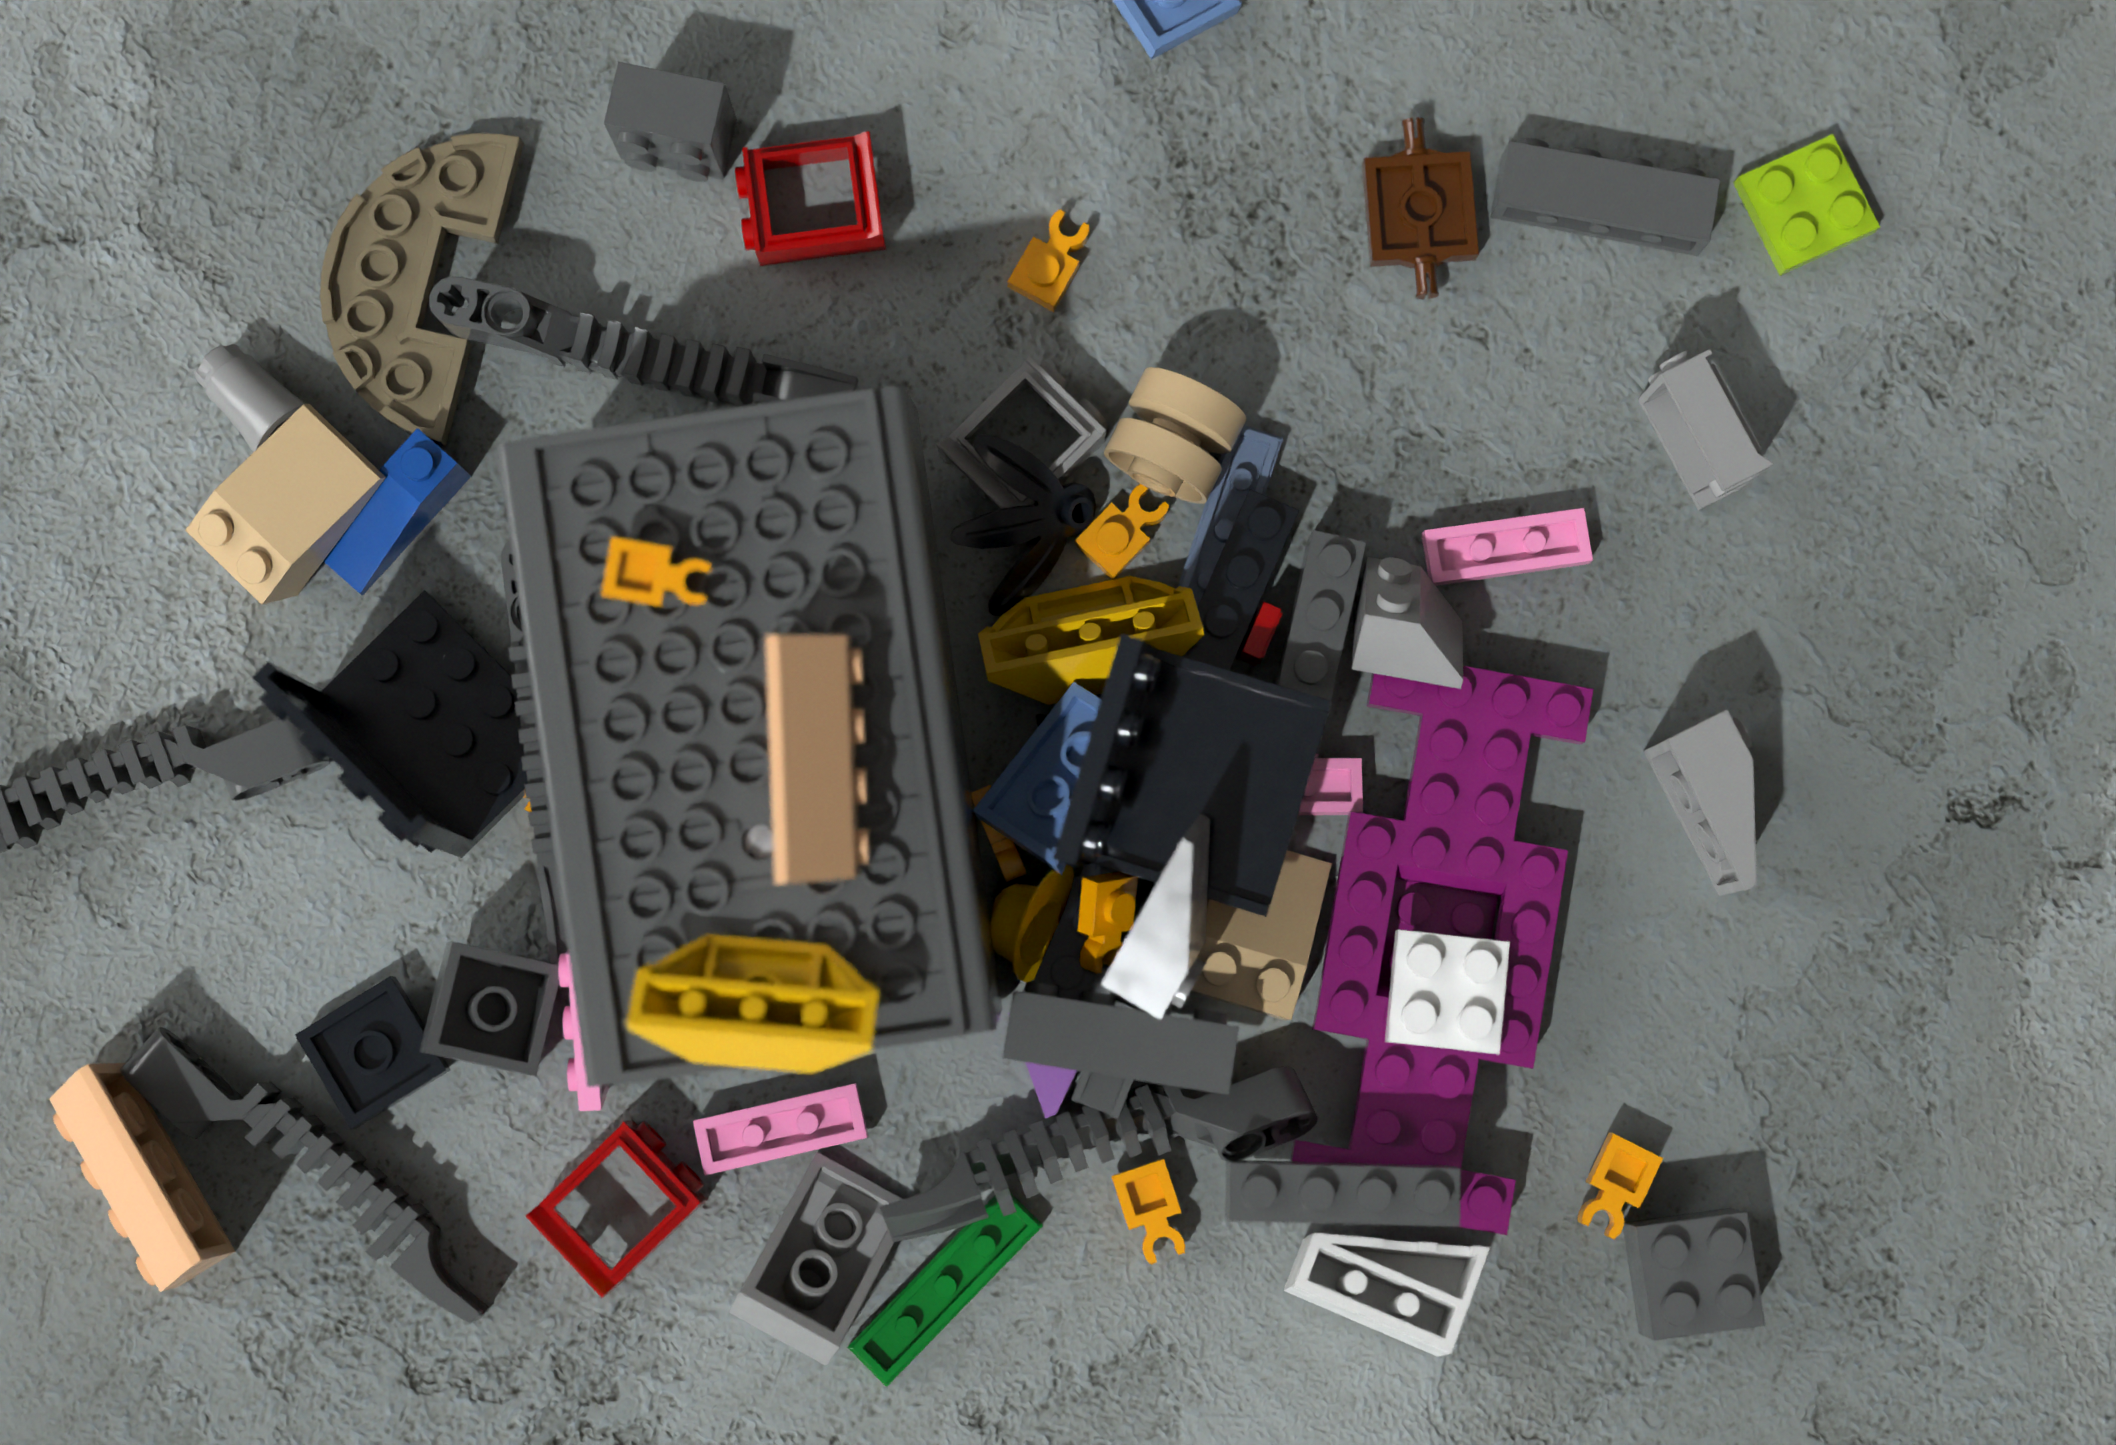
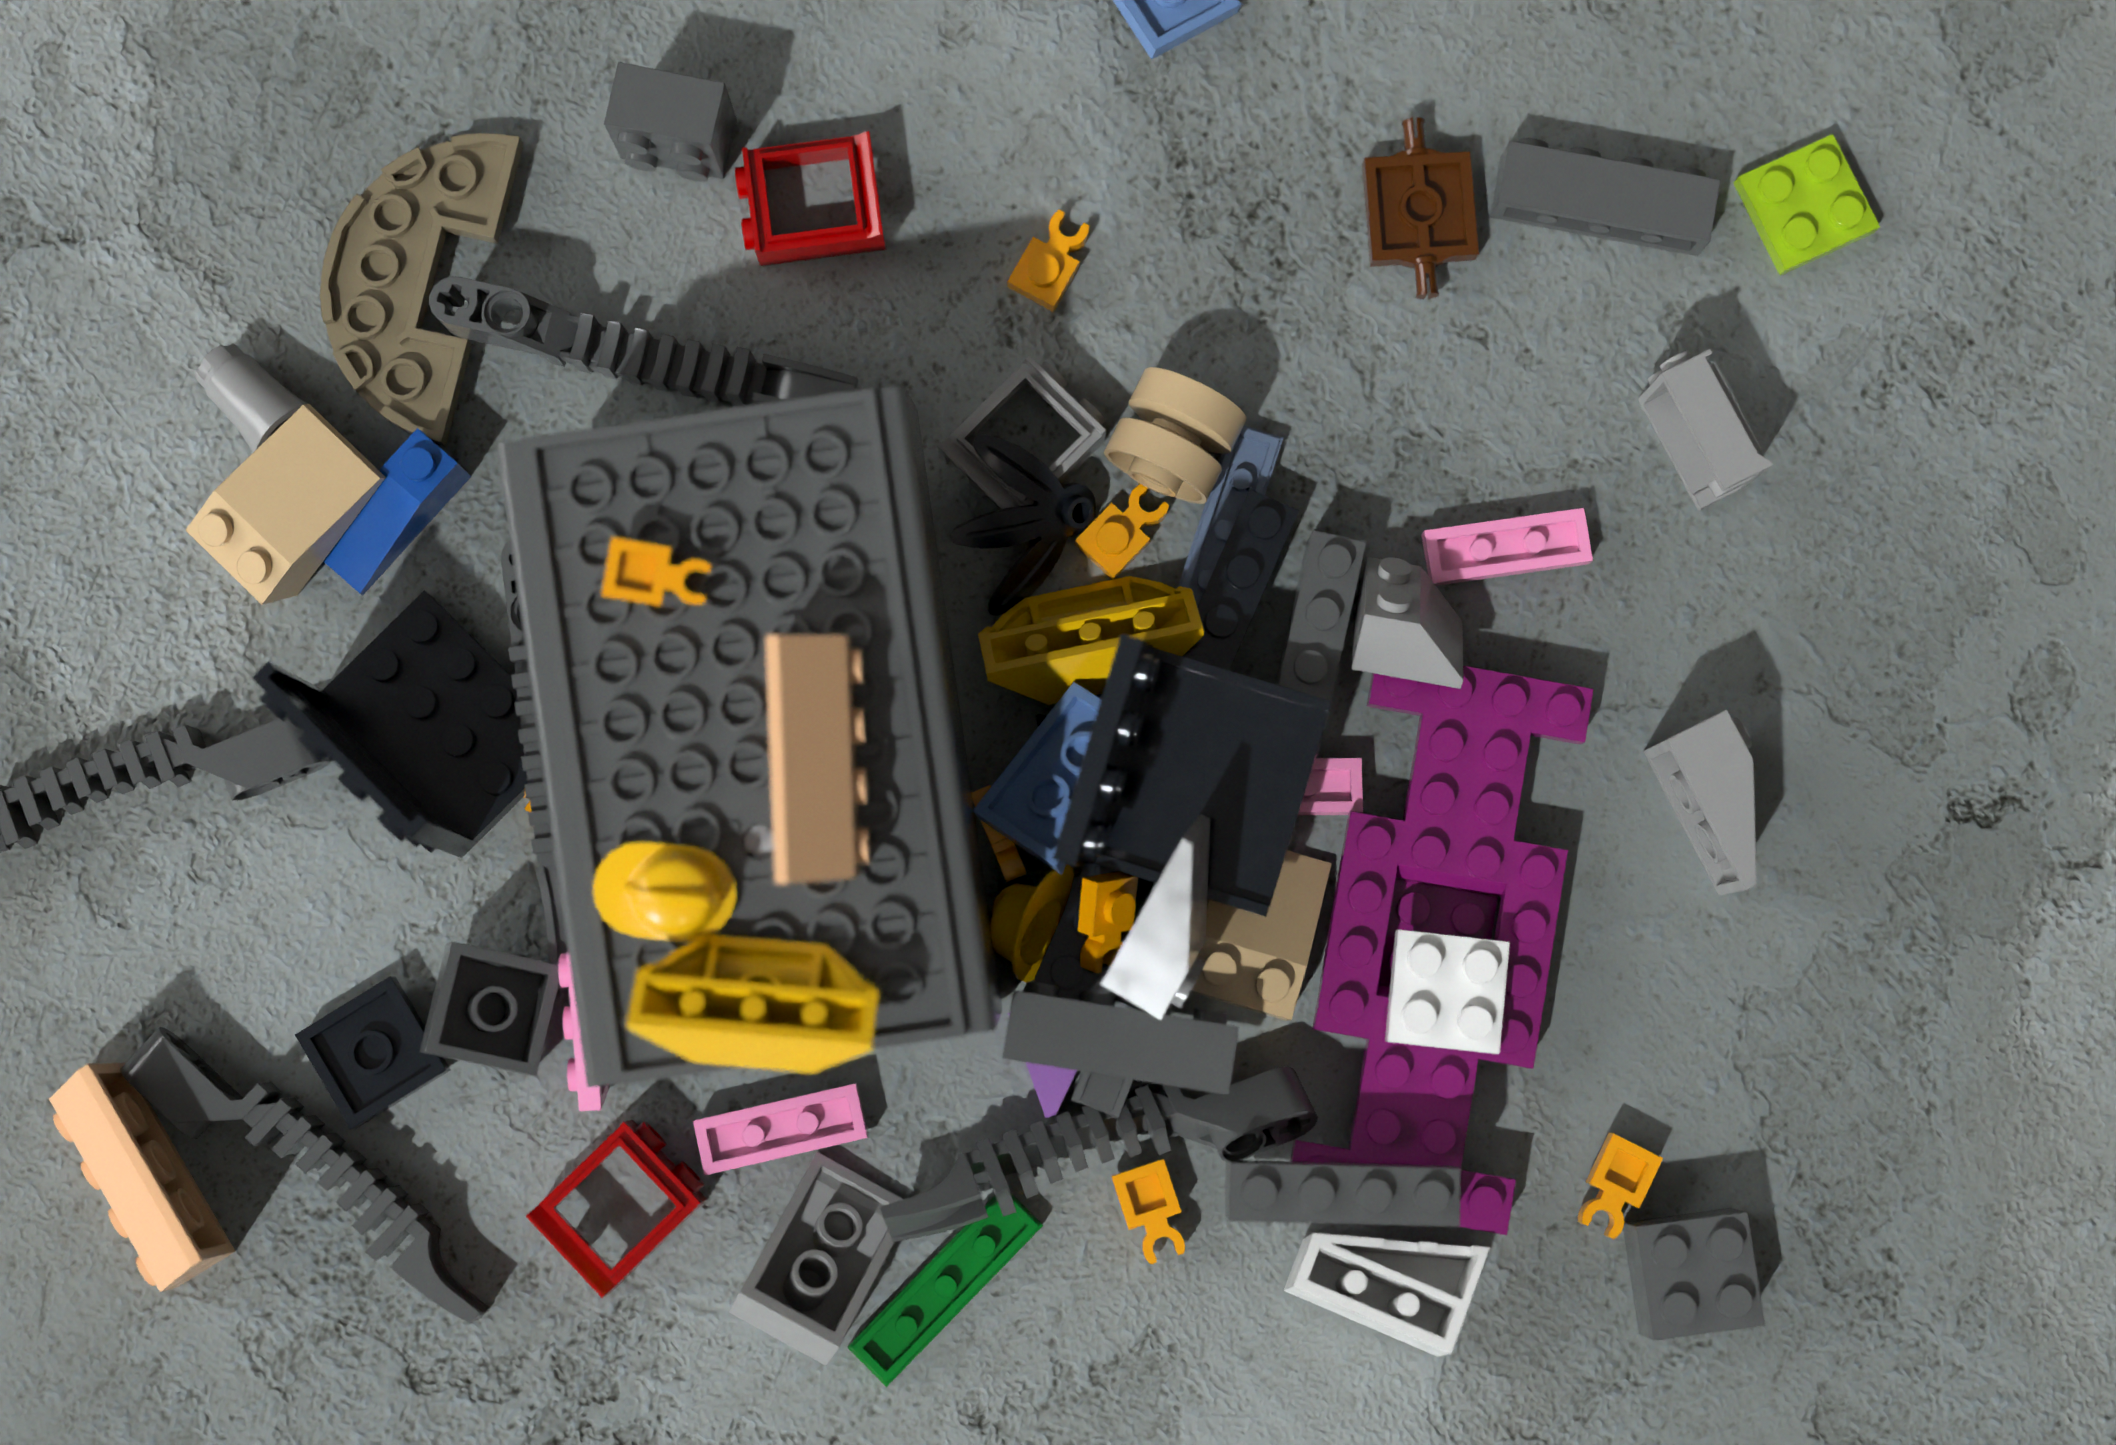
(664, 891): none -> yellow piece
(1261, 634): red tile -> none

